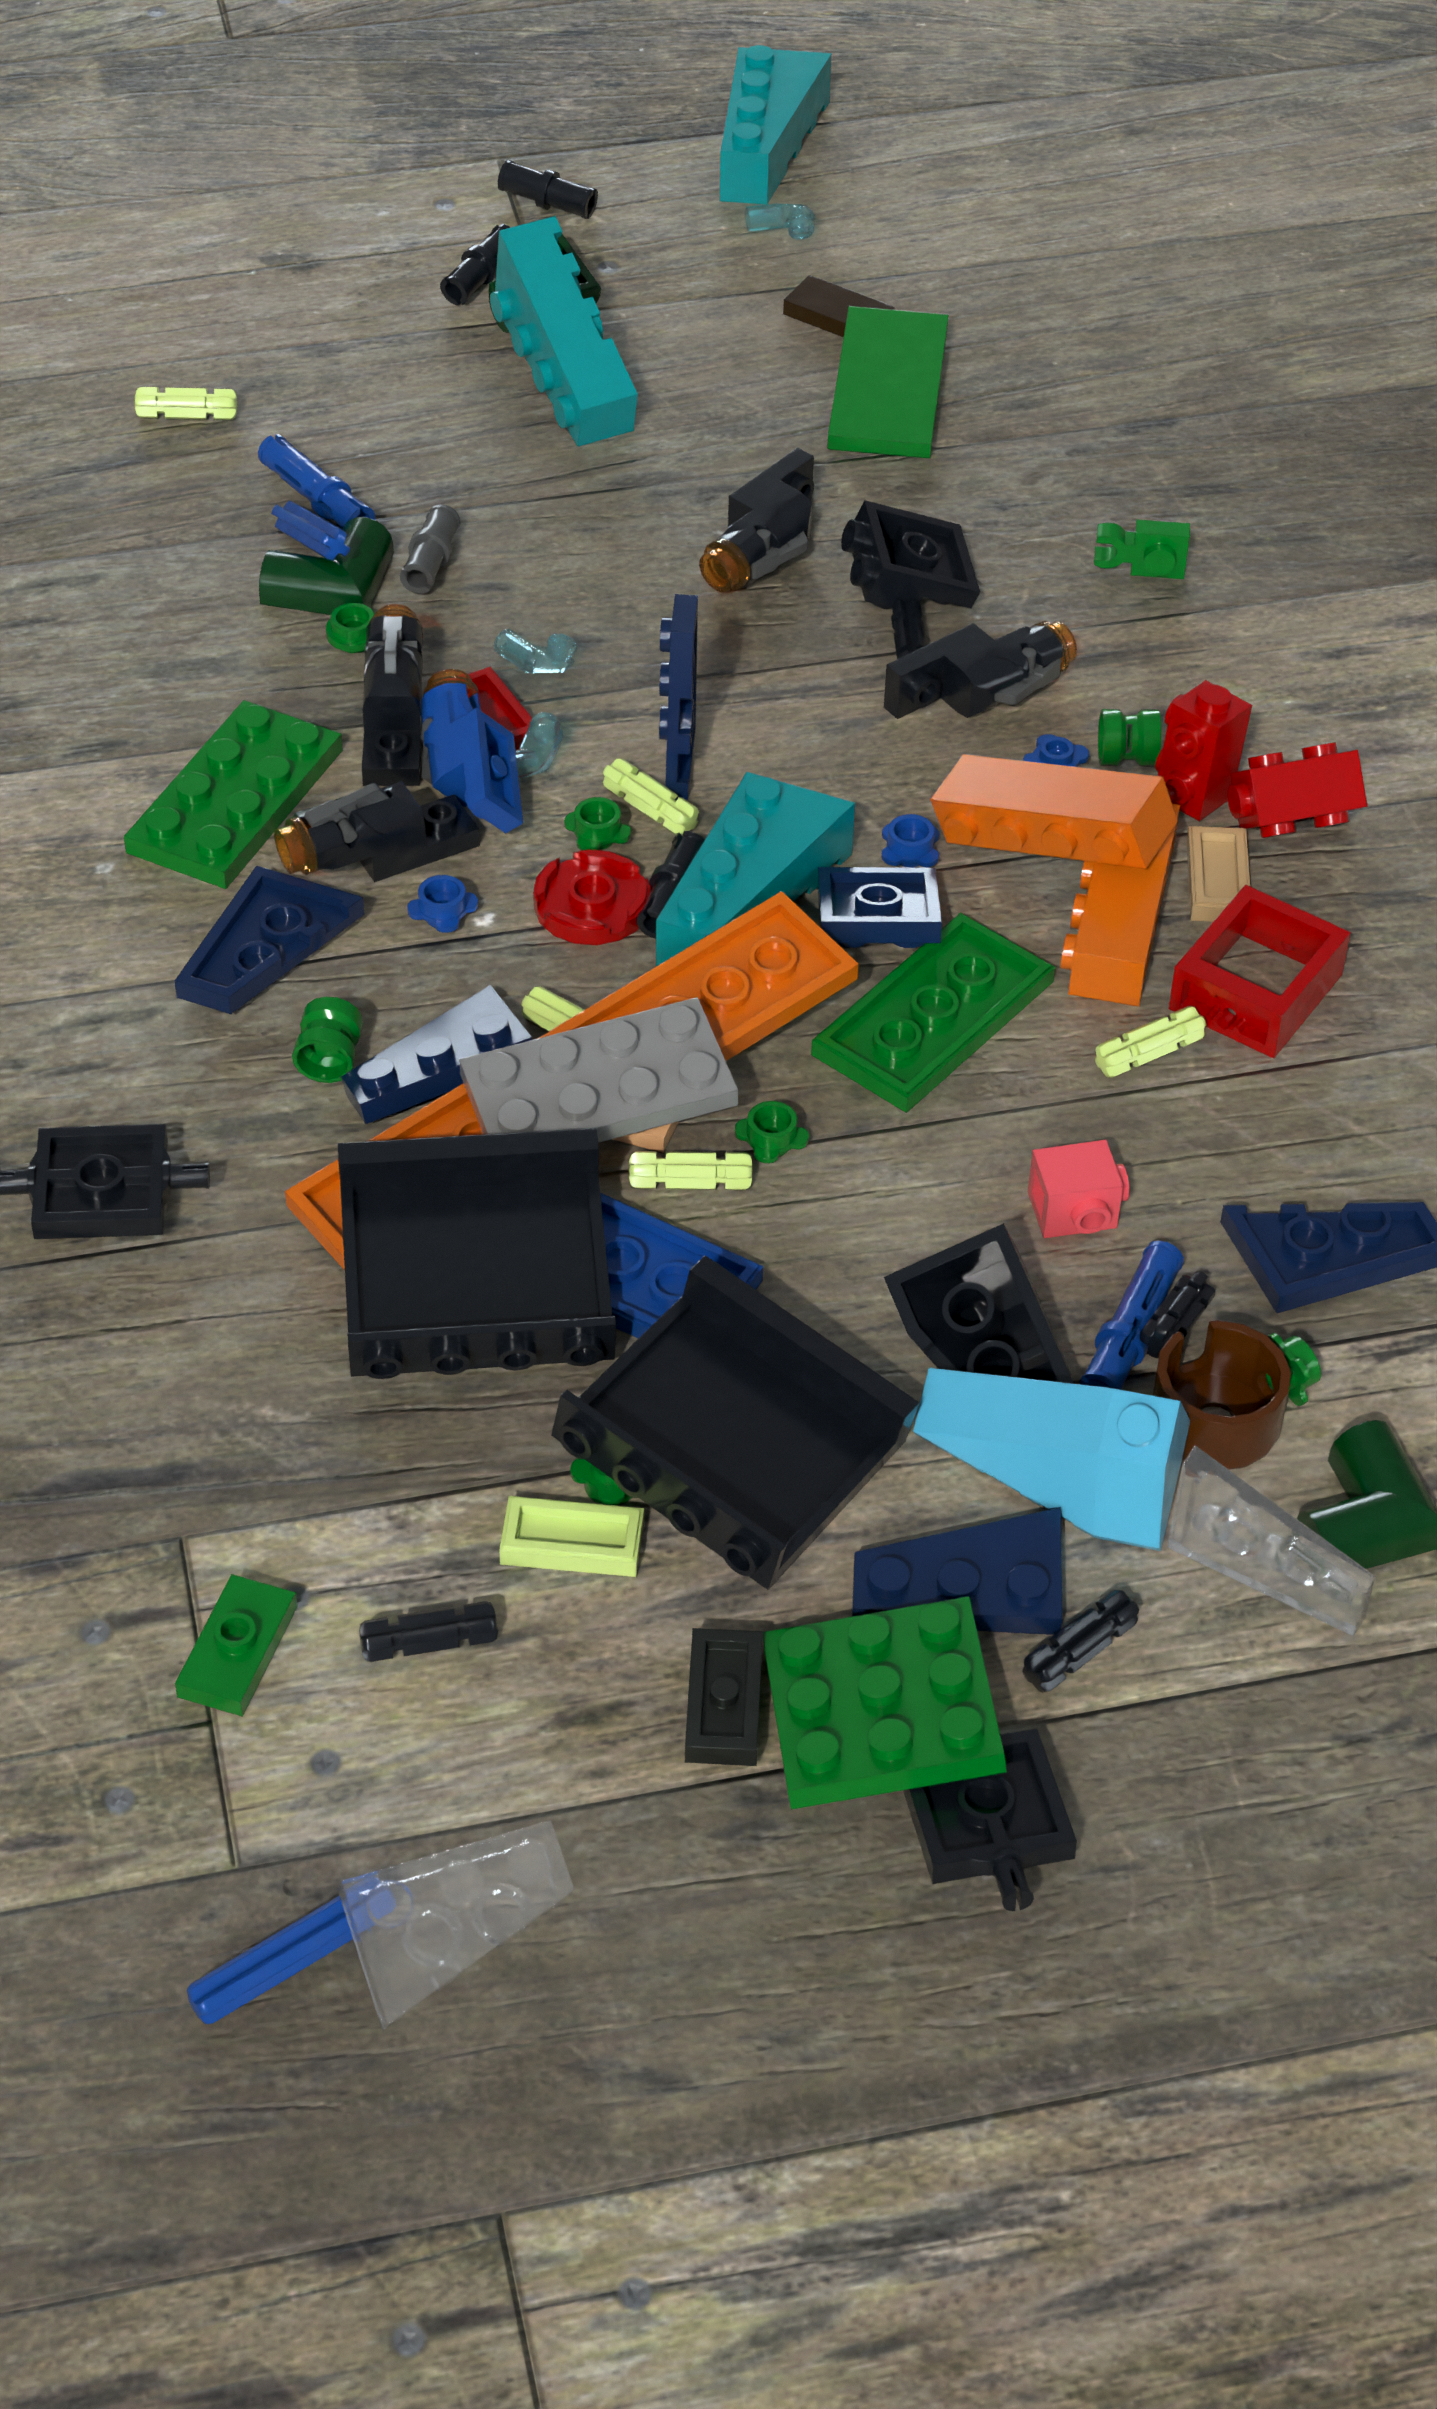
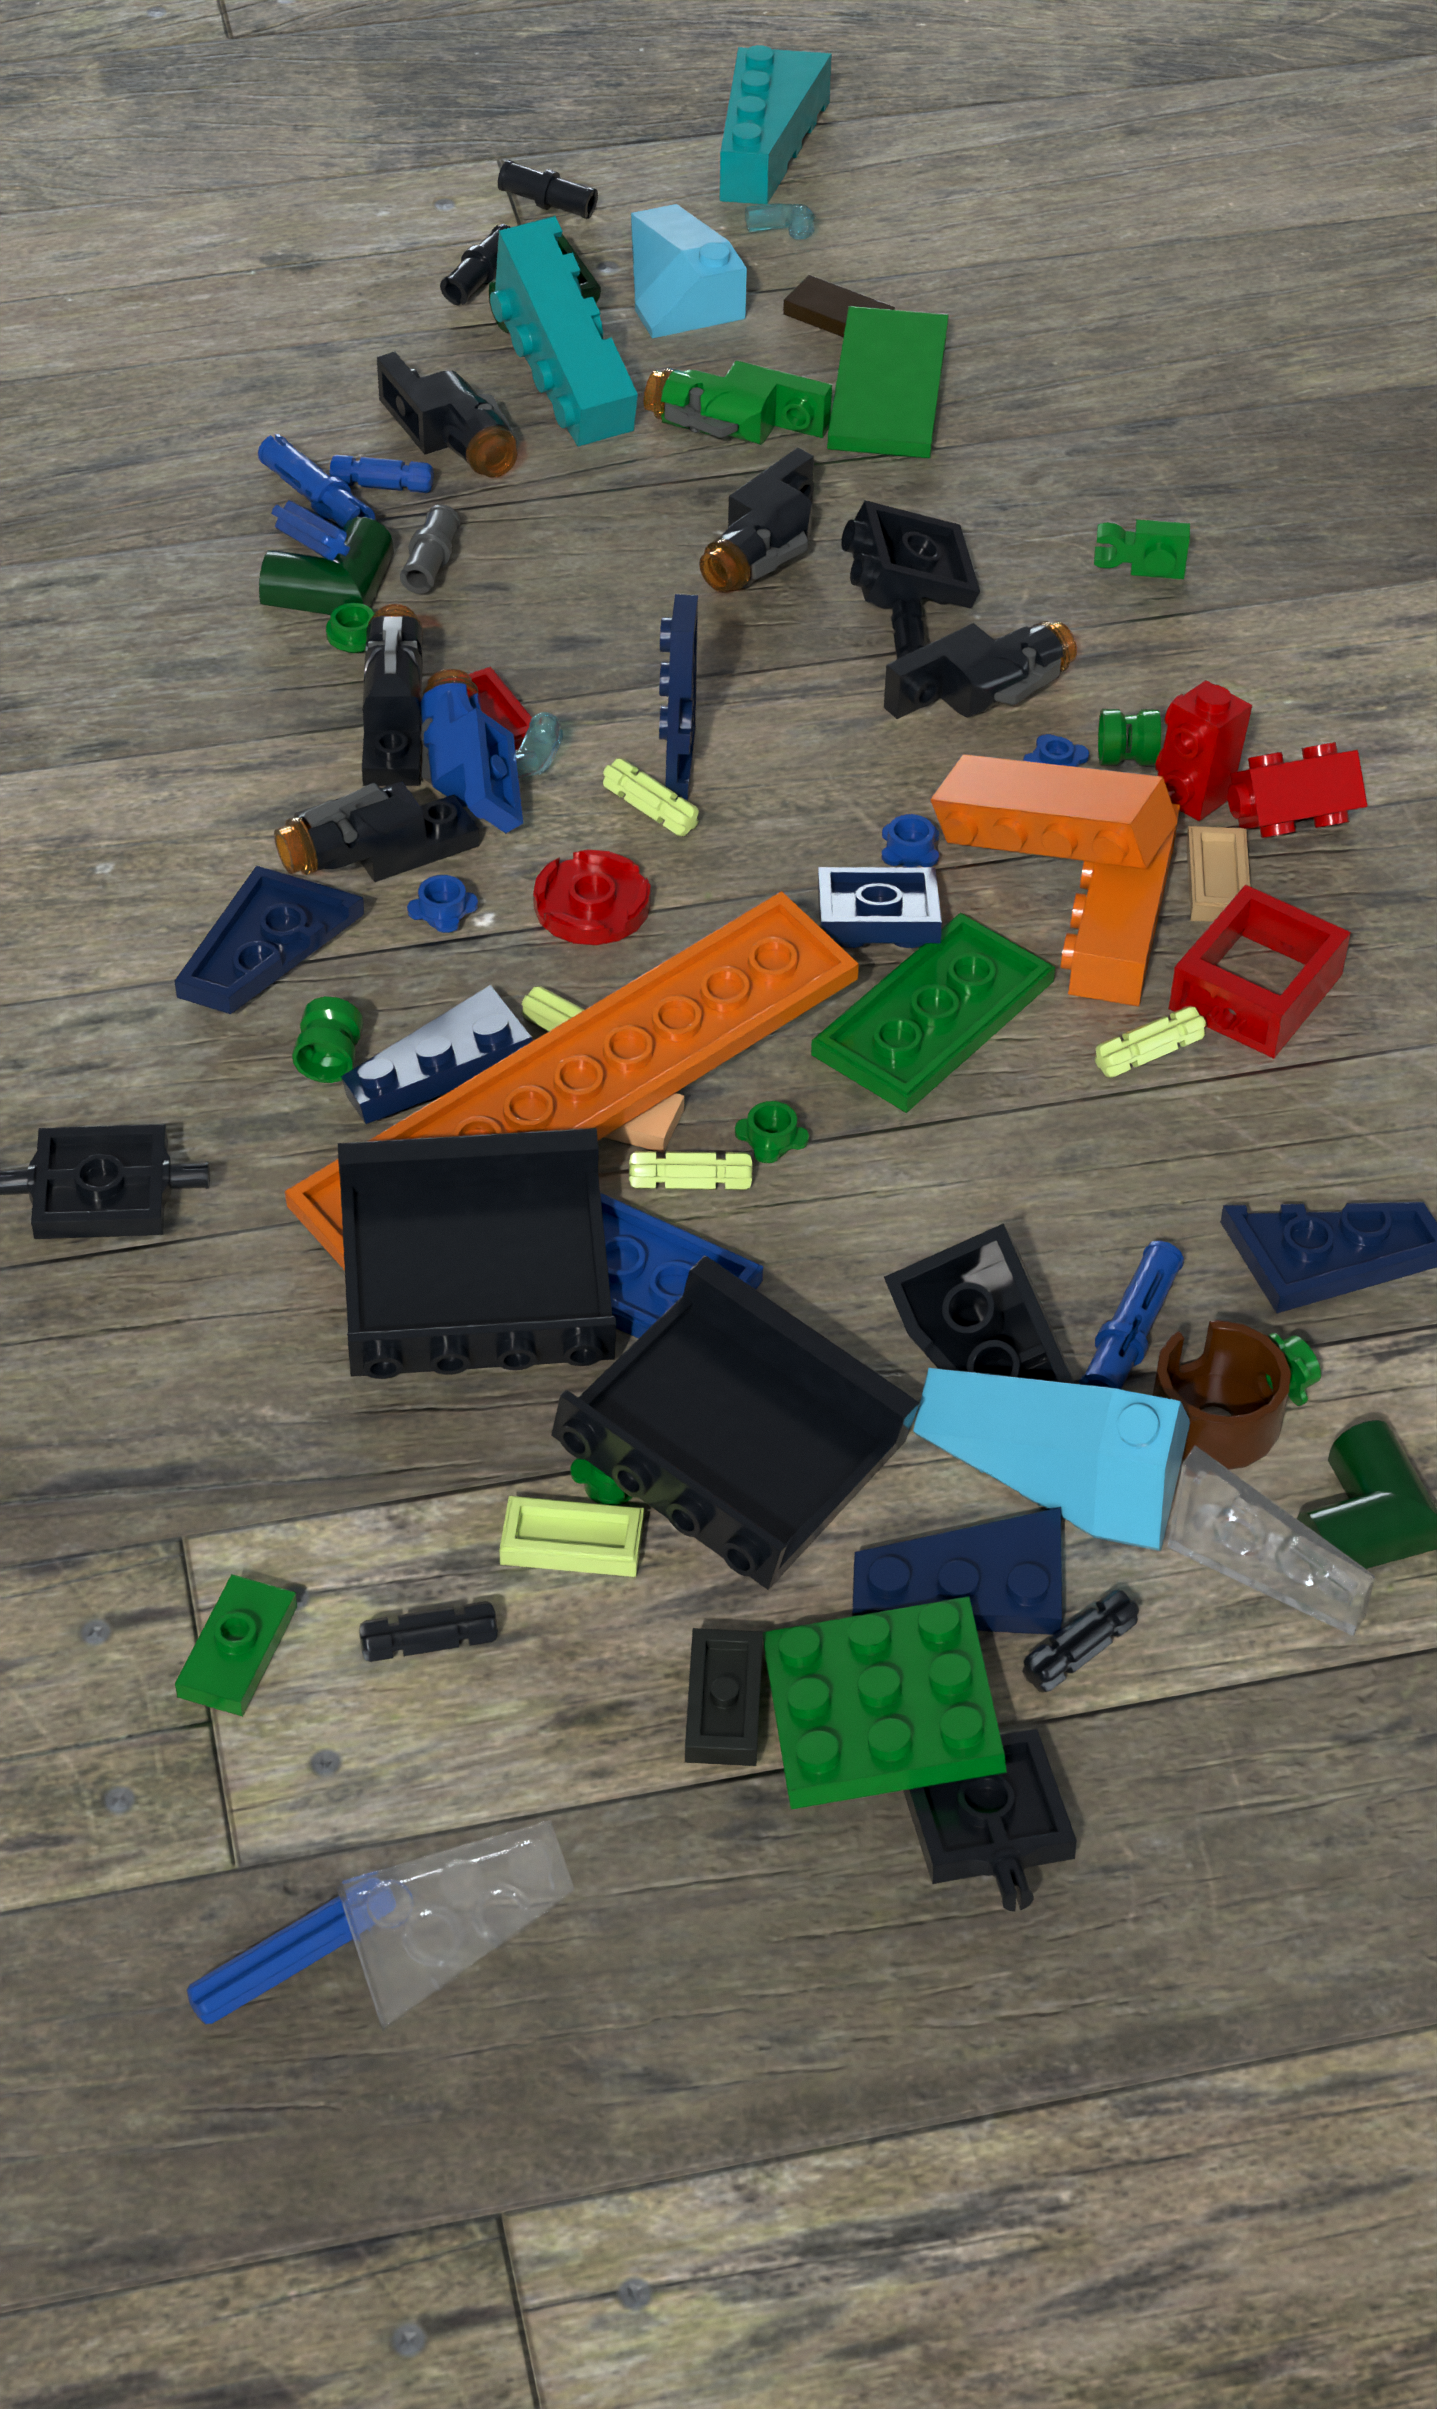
(185, 403): yellowish green axle -> none
(233, 794): green plate -> none
(383, 473): none -> blue axle
(447, 413): none -> black plate
(536, 659): clear light blue arm -> none
(597, 824): green plate -> none
(604, 1076): light grey plate -> none
(666, 878): black pin -> none
(684, 273): none -> medium azure wedge
(741, 404): none -> green plate
(761, 845): teal wedge -> none
(1076, 1188): coral brick -> none
(1177, 1311): black axle -> none

